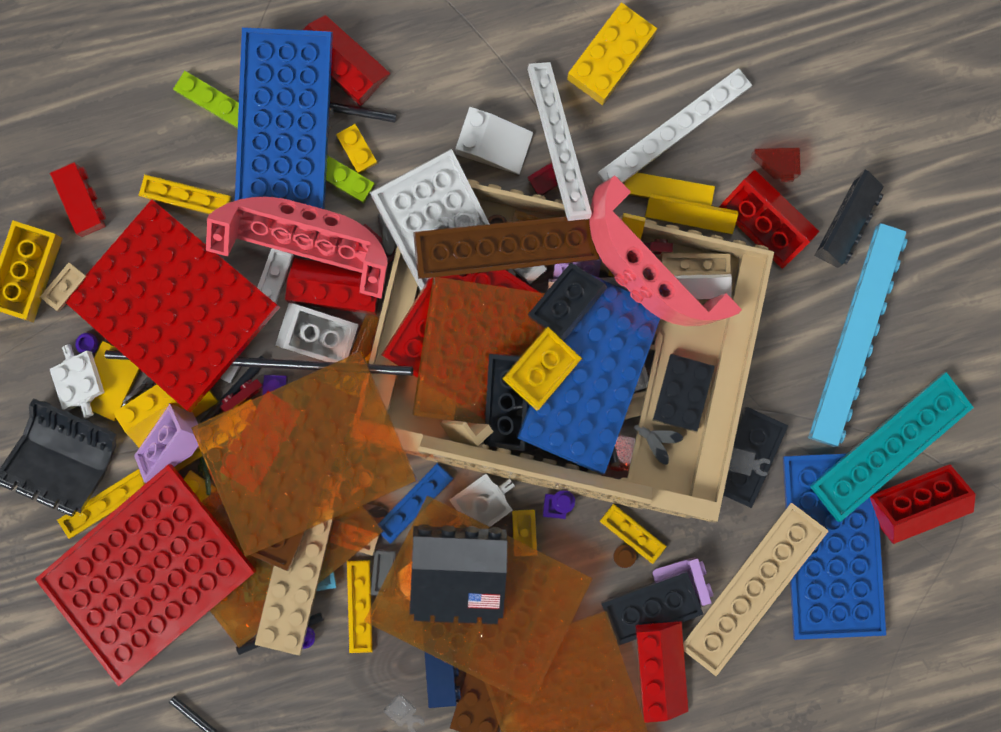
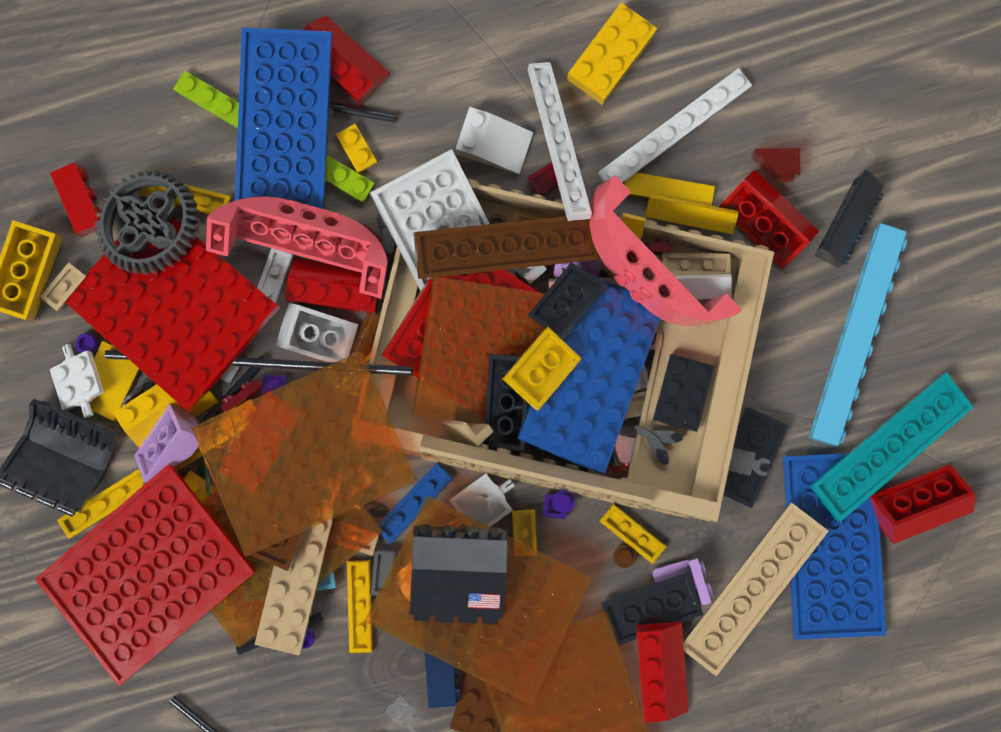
(121, 201): none -> dark grey gear

